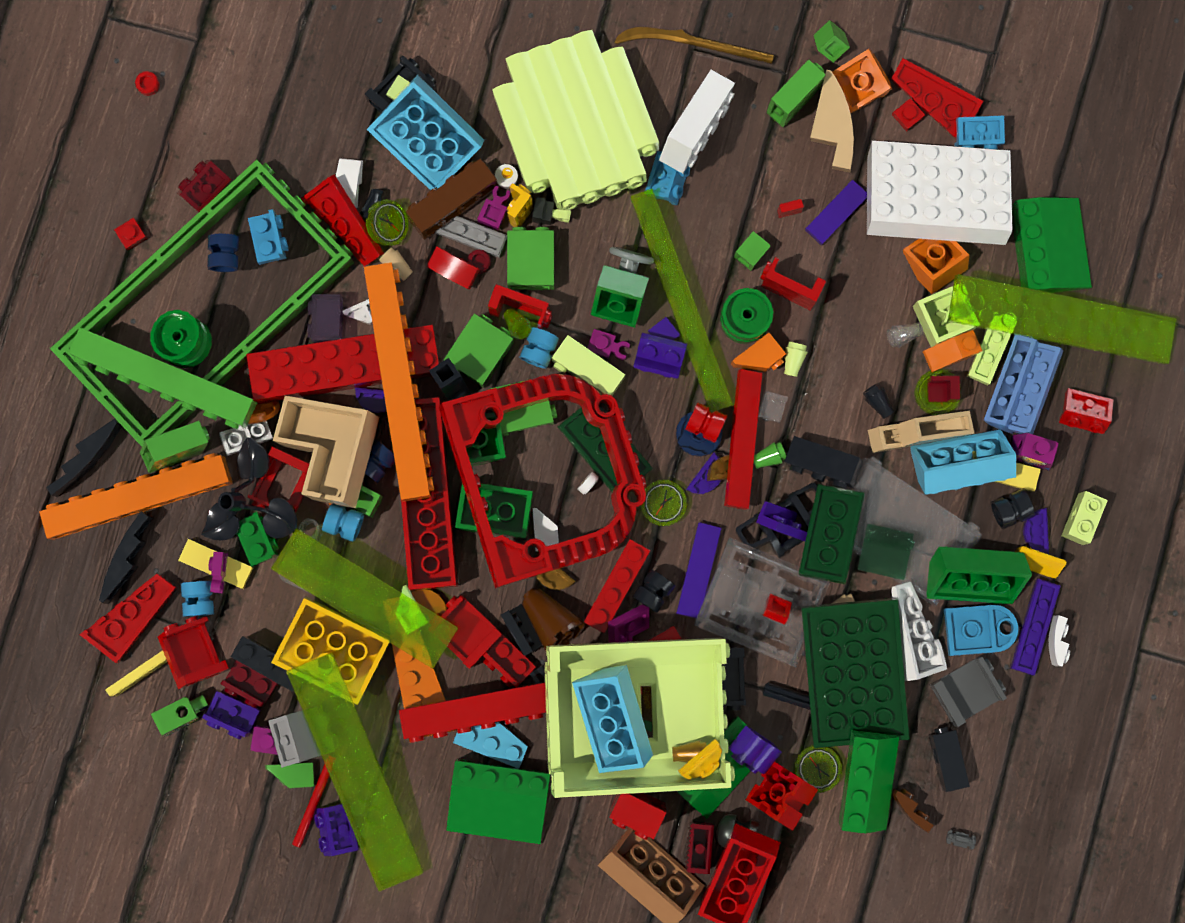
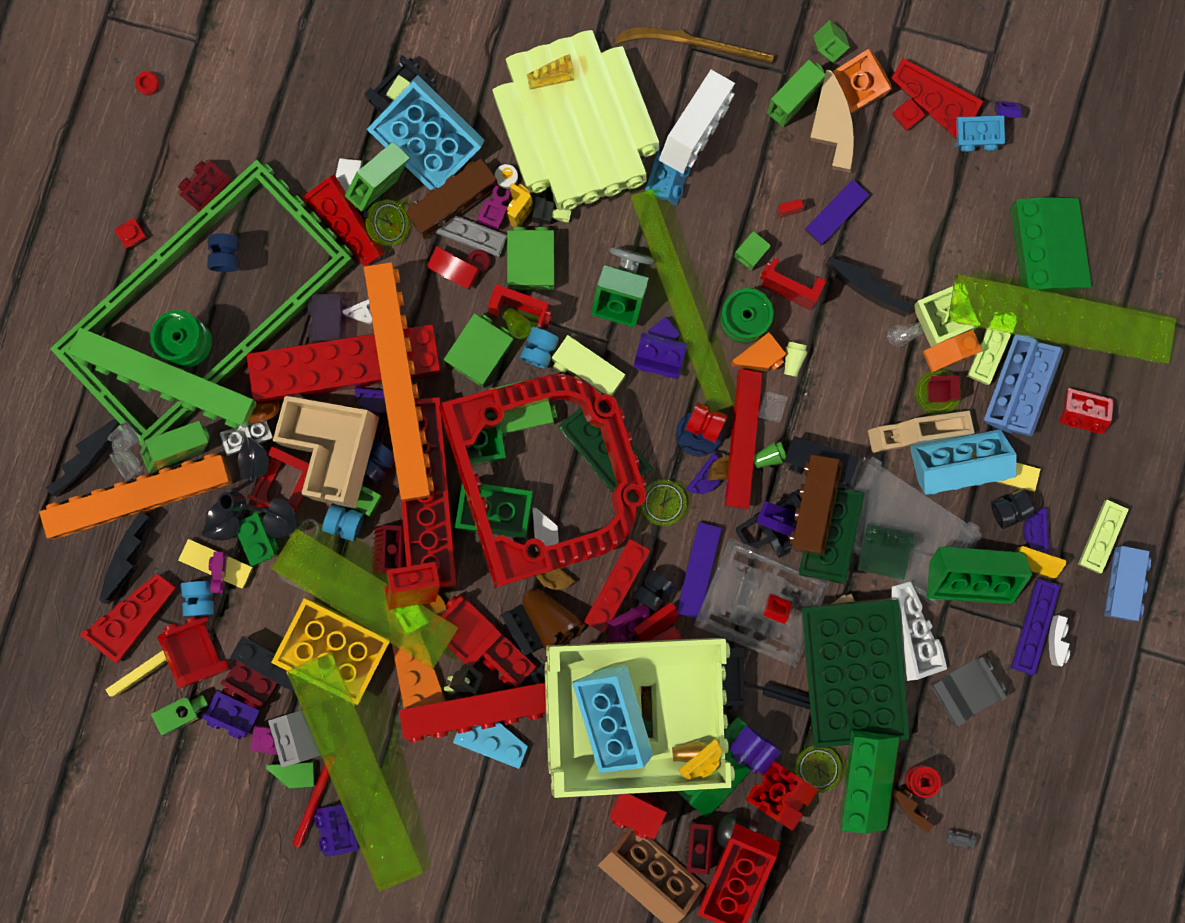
(123, 440): none -> clear plate
(267, 237): dark azure bracket -> none
(377, 176): none -> bright green brick
(387, 548): none -> dark red brick
(398, 262): tan cone -> none
(412, 585): none -> red panel
(449, 380): black brick -> none
(464, 681): none -> pearl dark grey piece
(498, 801): green slope -> none
(552, 73): none -> clear yellow slope
(588, 483): white tile -> none
(603, 344): magenta plate -> none
(656, 623): none -> red tile
(817, 505): none -> reddish brown brick
(860, 281): none -> black slope
(878, 400): black cone -> none
(922, 781): none -> red wheel
(936, 262): orange slope -> none
(939, 192): white brick -> none
(948, 759): black brick -> none
(977, 629): dark azure tile -> none
(1008, 109): none -> dark purple tile
(1034, 450): magenta torso -> none
(1084, 518): yellowish green brick -> none
(1103, 536): none -> yellowish green plate
(1127, 584): none -> medium blue brick

